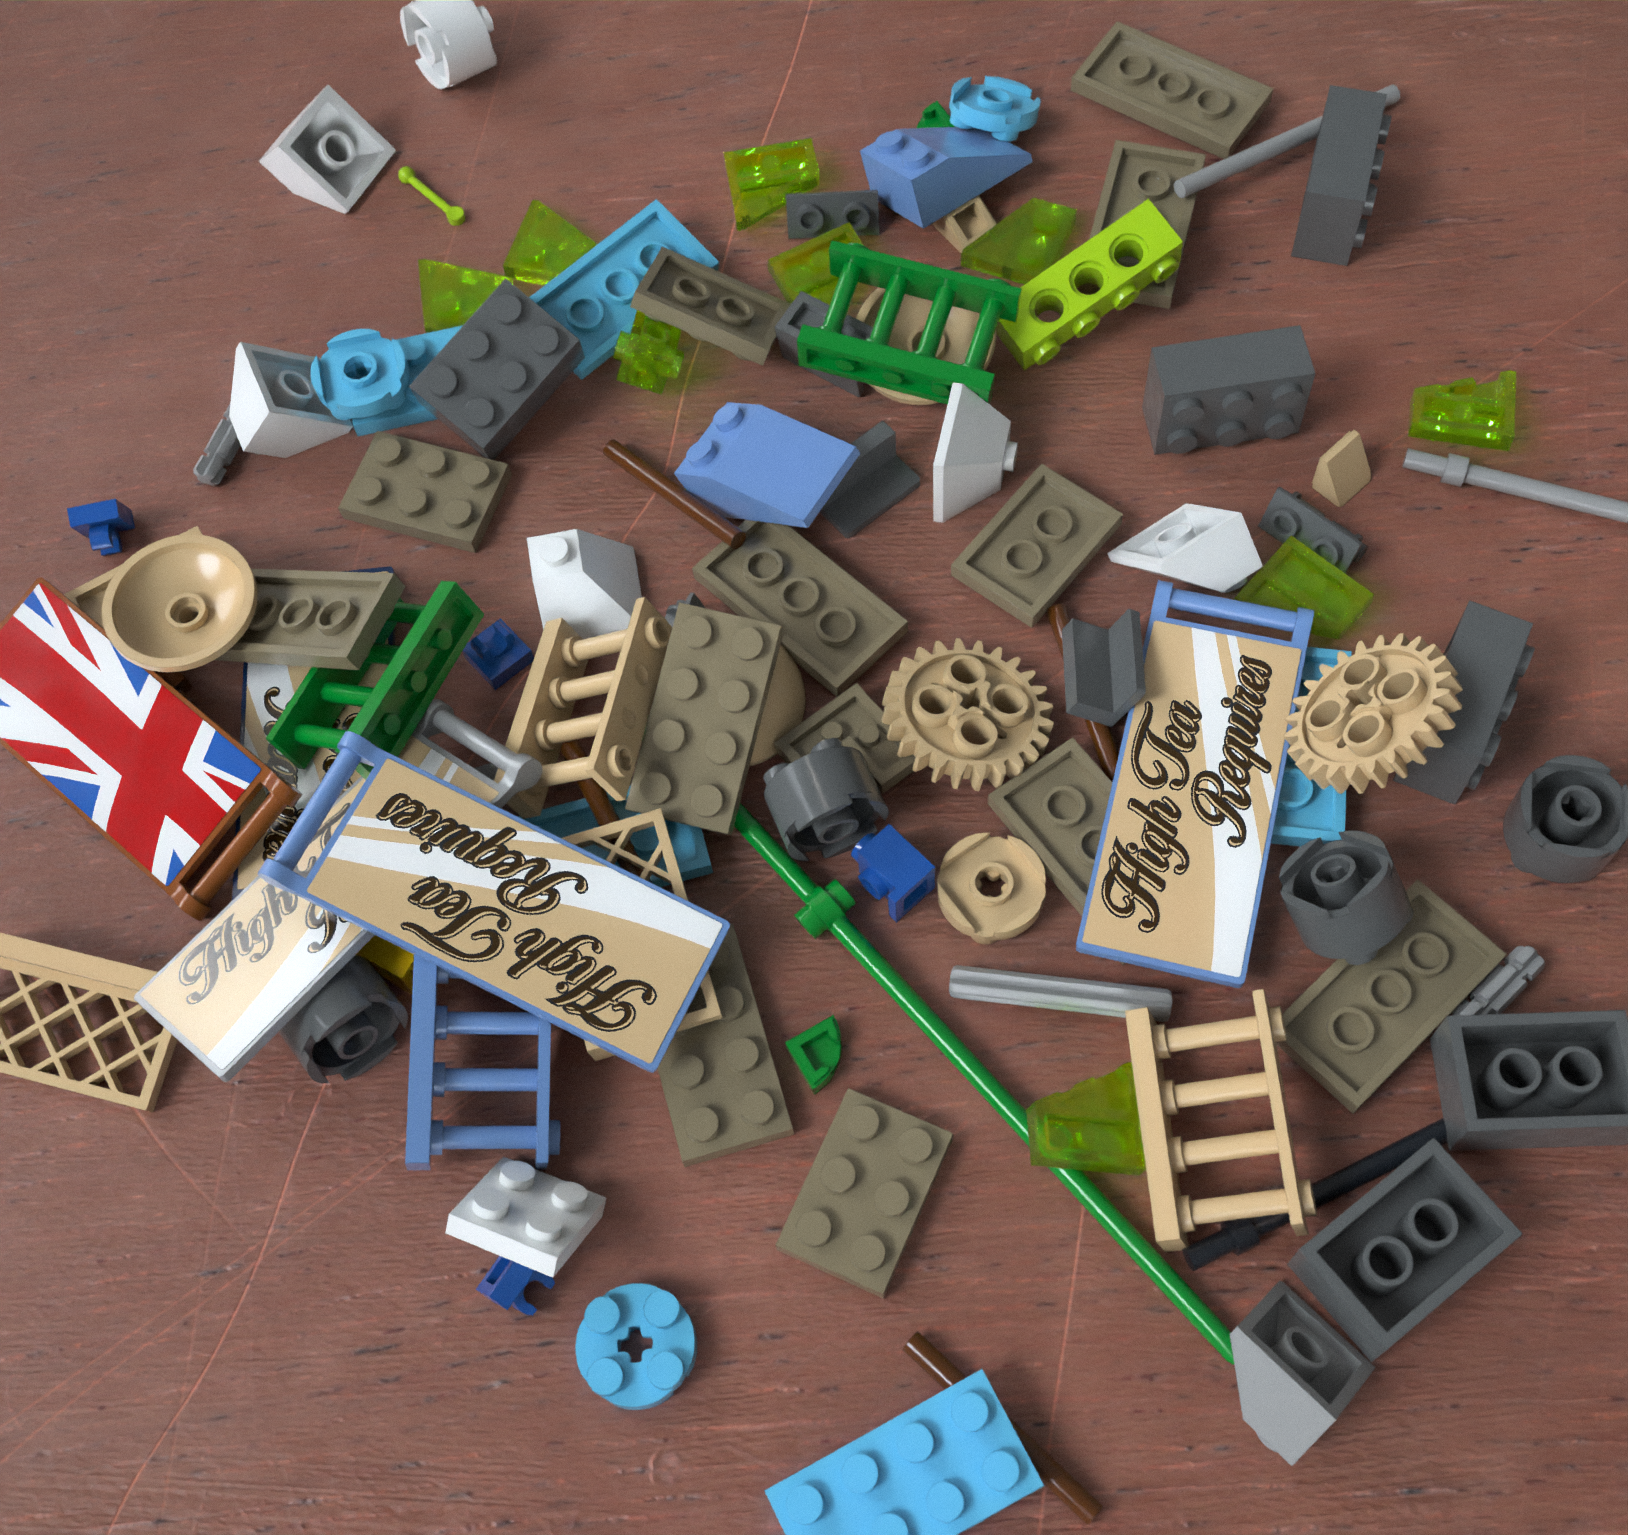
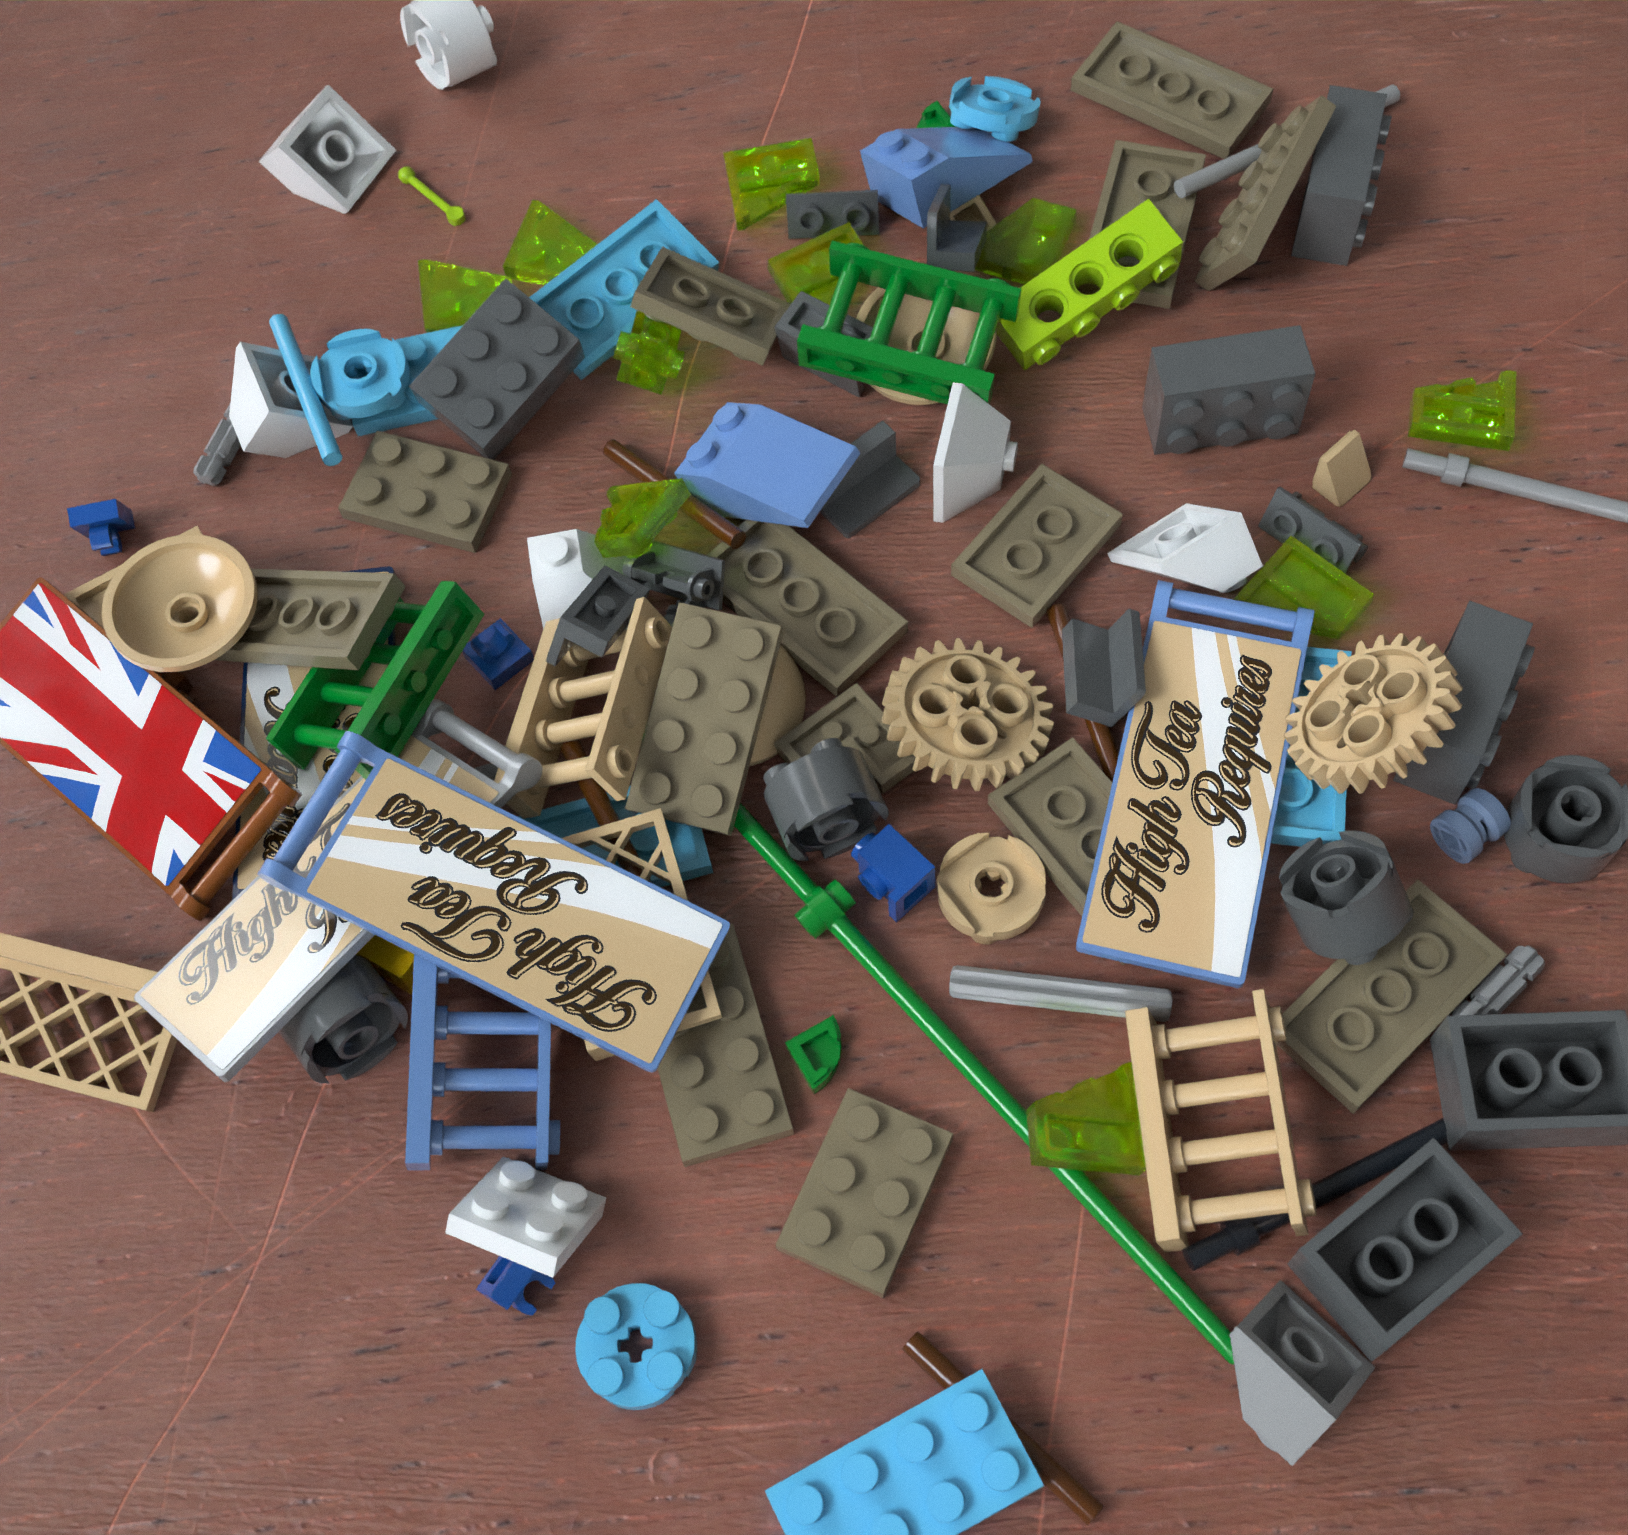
(305, 391): none -> medium azure bar
(597, 615): none -> dark grey panel
(638, 516): none -> clear neon green wing
(679, 574): none -> dark grey hinge
(952, 243): none -> dark grey panel
(1264, 193): none -> dark tan plate
(1470, 825): none -> sand blue wheel

